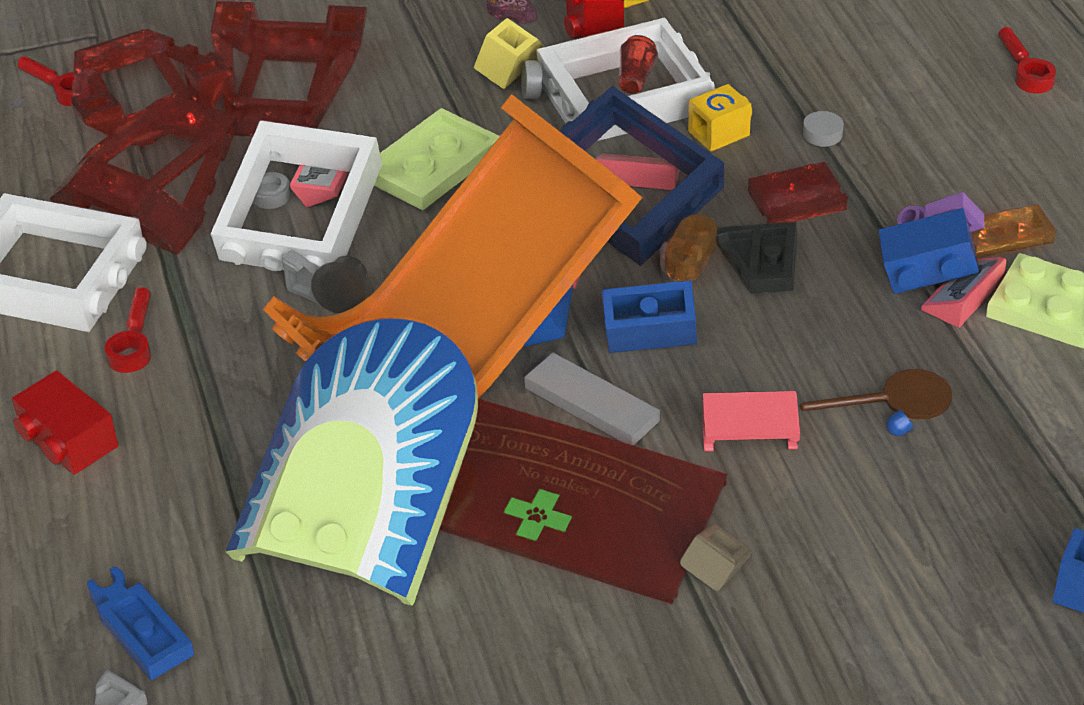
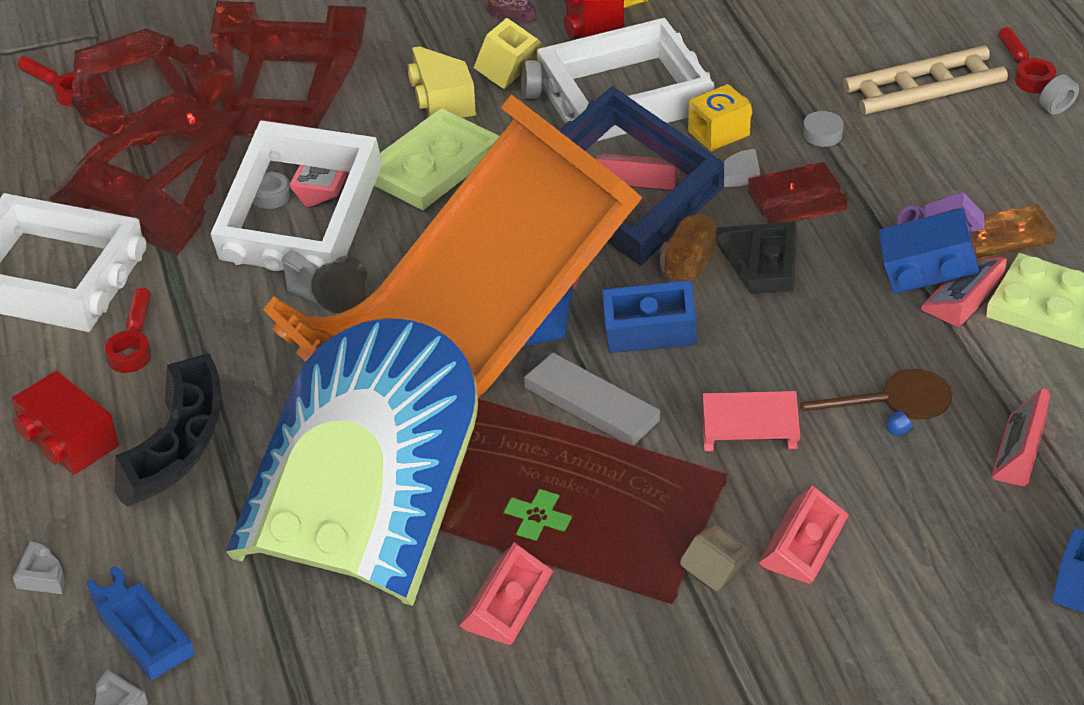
(39, 570): none -> light grey tile
(172, 451): none -> black brick
(441, 83): none -> light yellow slope
(507, 596): none -> coral slope
(637, 60): clear red cone -> none
(740, 168): none -> light grey tile
(804, 536): none -> coral slope
(912, 92): none -> tan bar
(1022, 440): none -> coral slope
(1059, 94): none -> light grey tile

